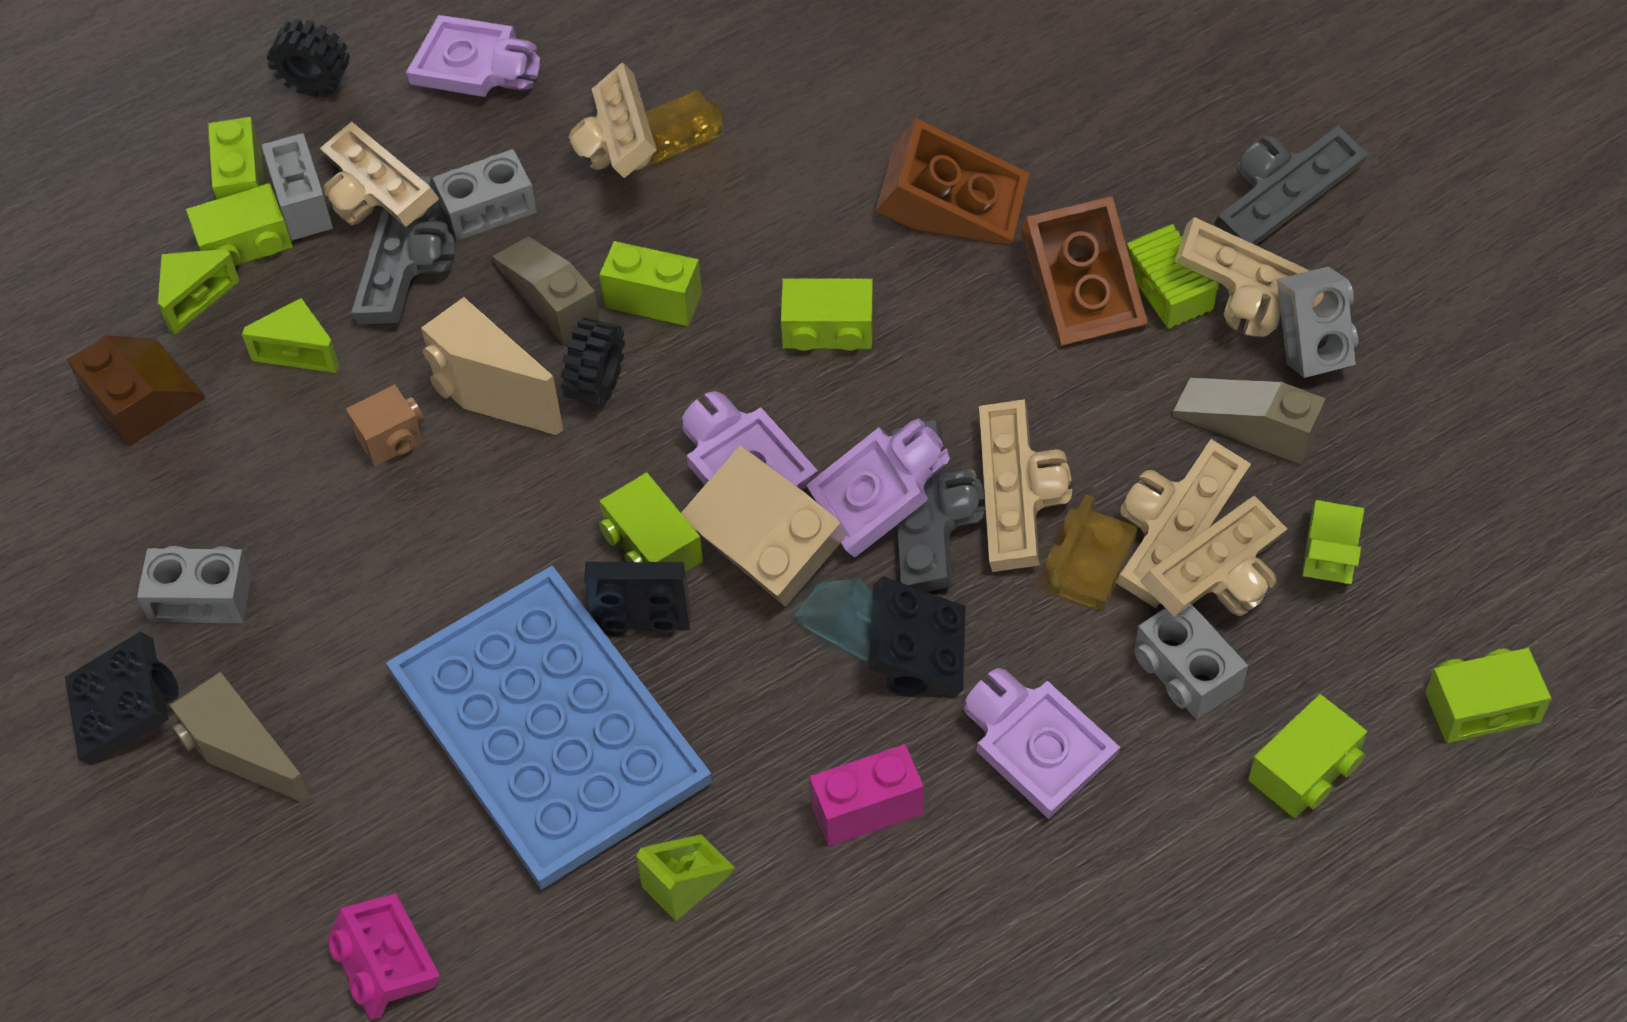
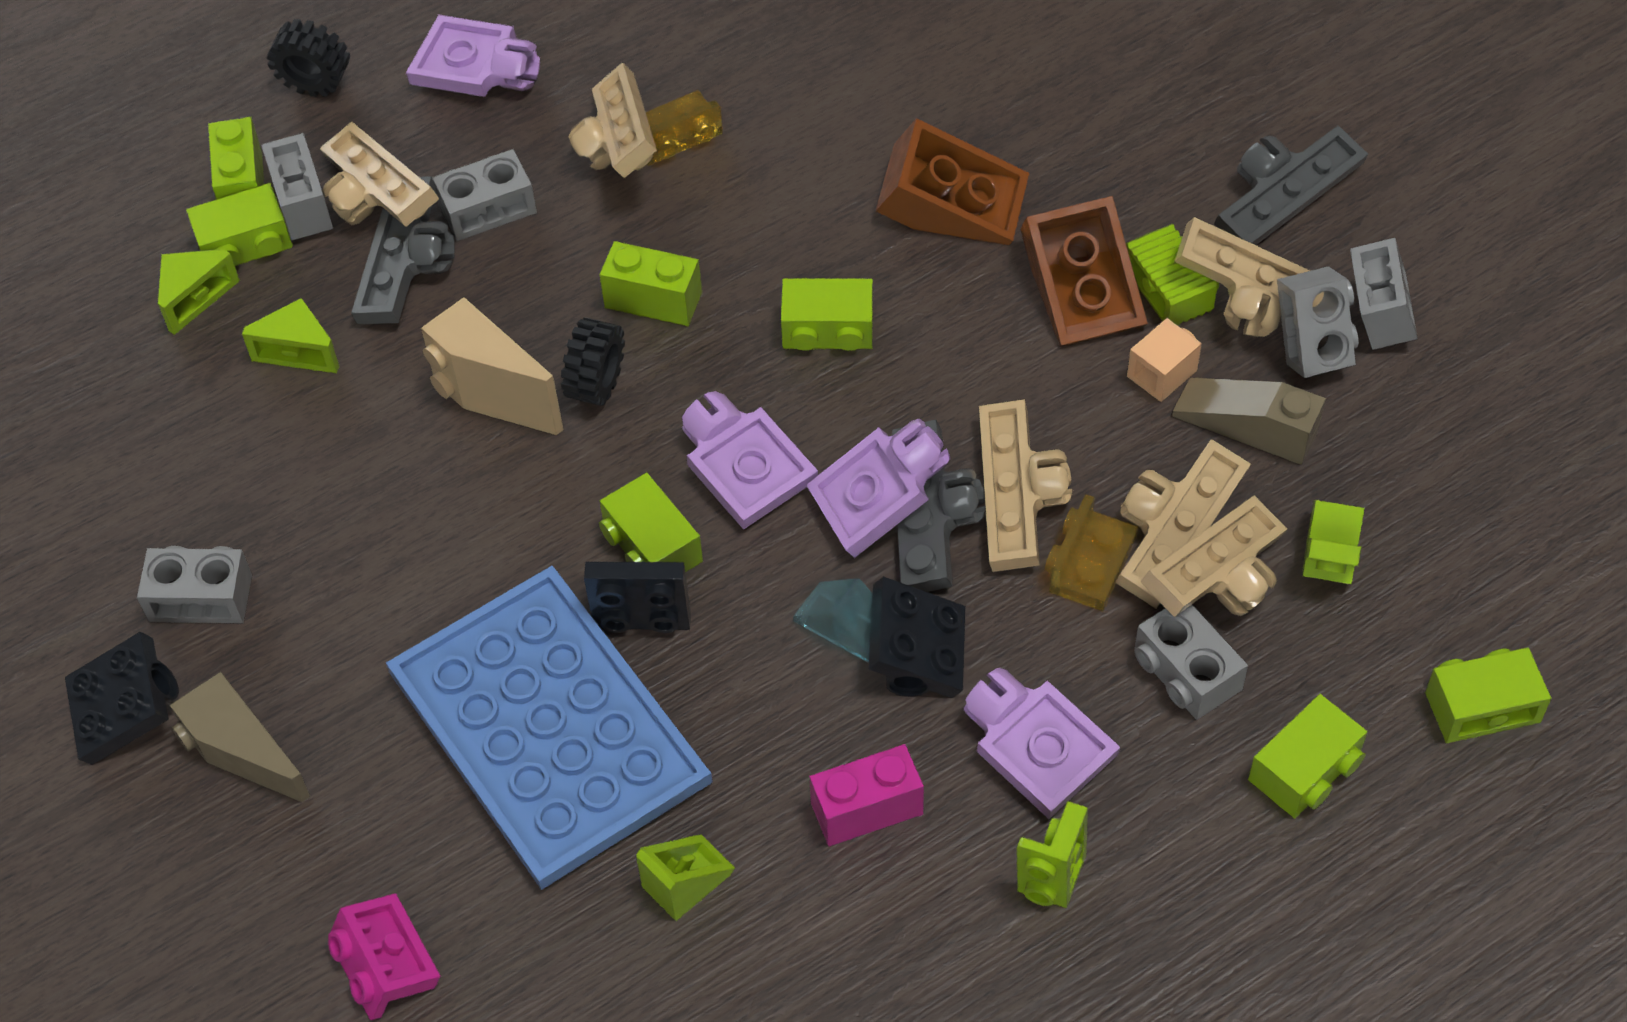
(133, 384): reddish brown slope -> none
(386, 424): medium nougat brick -> none
(548, 286): dark tan slope -> none
(764, 524): tan slope -> none
(1051, 869): none -> lime bracket
(1164, 359): none -> light nougat brick
(1383, 293): none -> light grey brick

